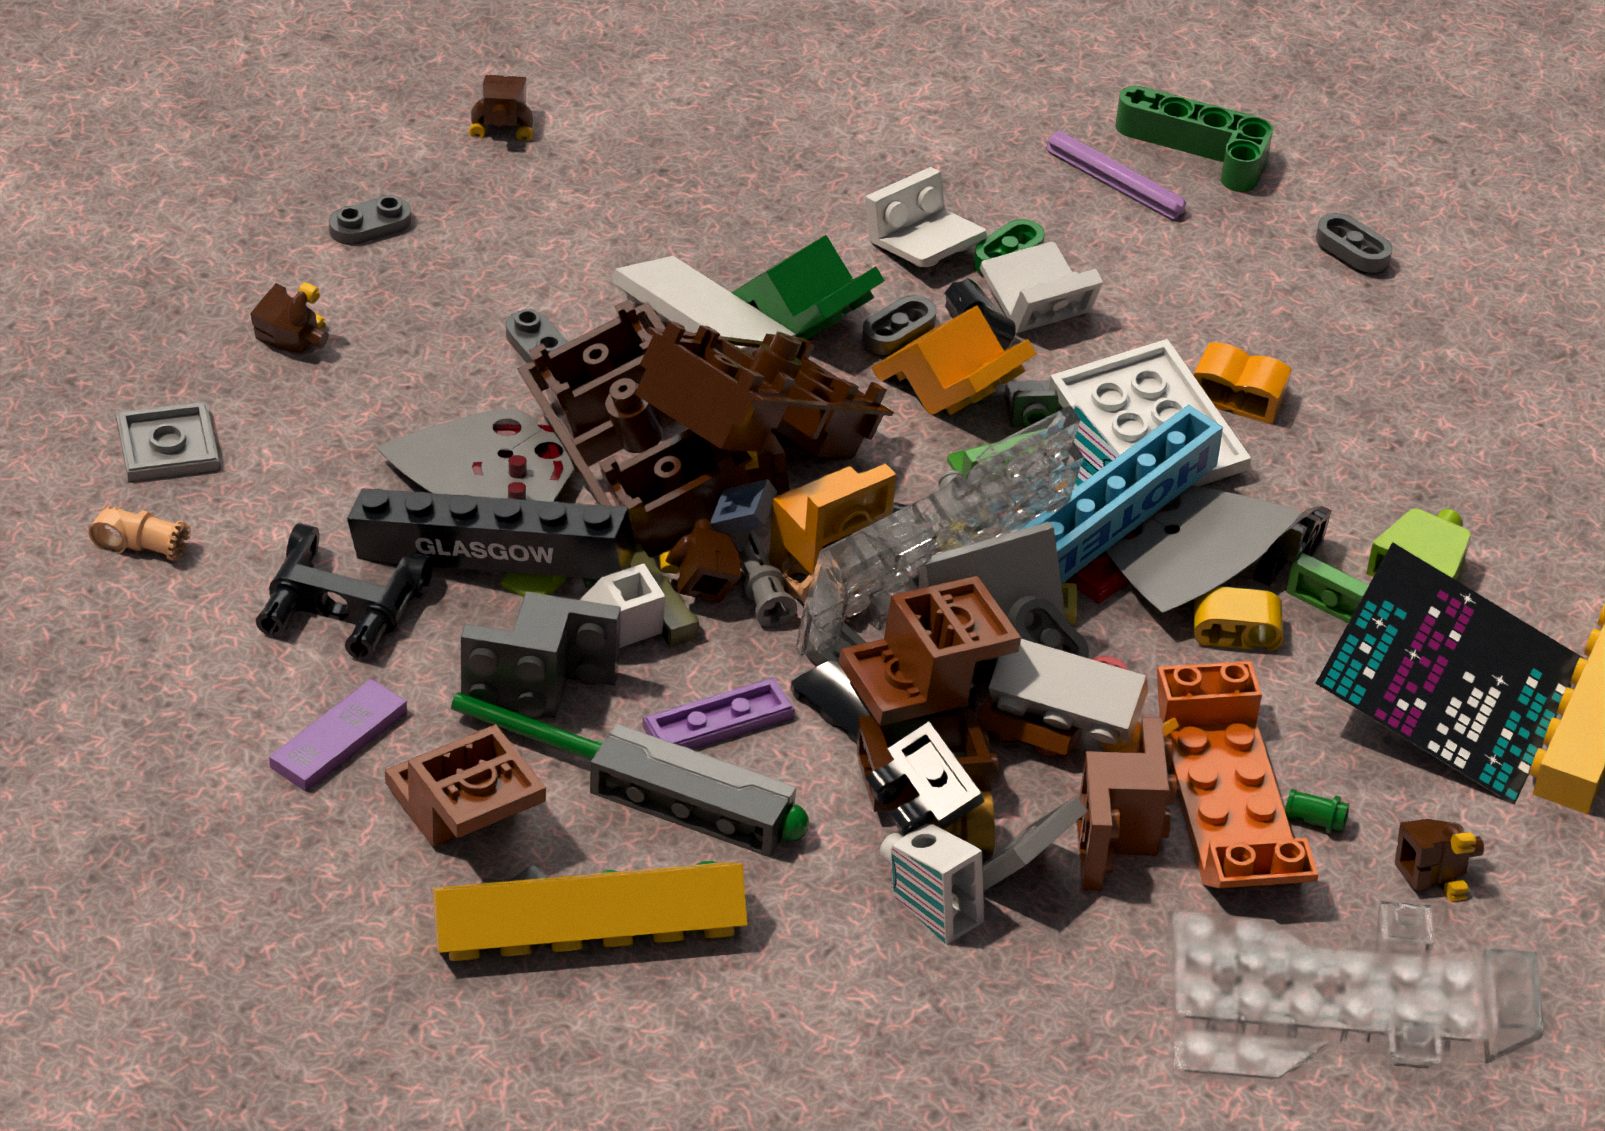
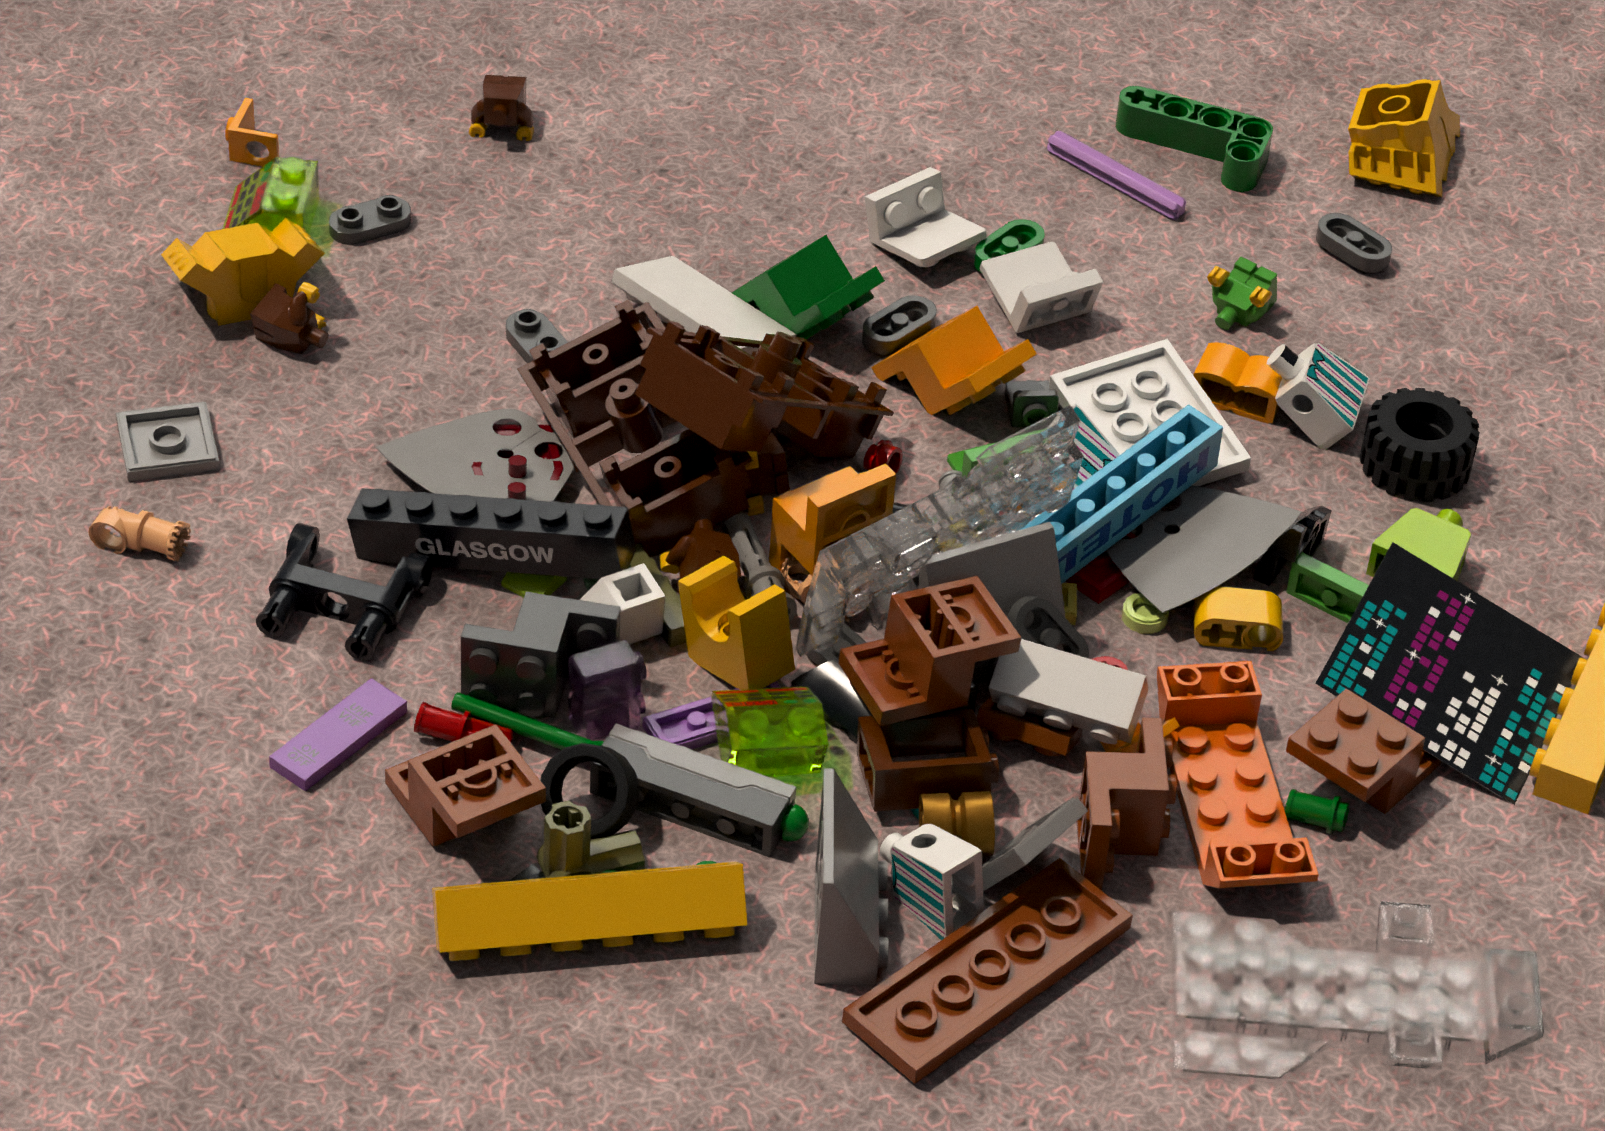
(242, 130): none -> light orange bracket
(242, 264): none -> yellow slope
(277, 192): none -> clear neon green slope
(449, 724): none -> red axle
(572, 852): none -> olive piece
(606, 689): none -> clear purple brick
(620, 768): none -> black tyre
(732, 636): none -> yellow piece
(742, 510): sand blue bracket -> none
(771, 730): none -> clear neon green slope
(847, 892): none -> light grey slope
(883, 453): none -> red plate
(934, 774): plate -> none
(966, 295): black piece -> none
(986, 970): none -> dark orange plate
(1142, 615): none -> yellowish green tile
(1243, 293): none -> bright green piece
(1319, 391): none -> white torso
(1363, 751): none -> dark orange bracket
(1403, 136): none -> yellow slope
(1419, 444): none -> black tyre
(1436, 853): reddish brown piece -> none

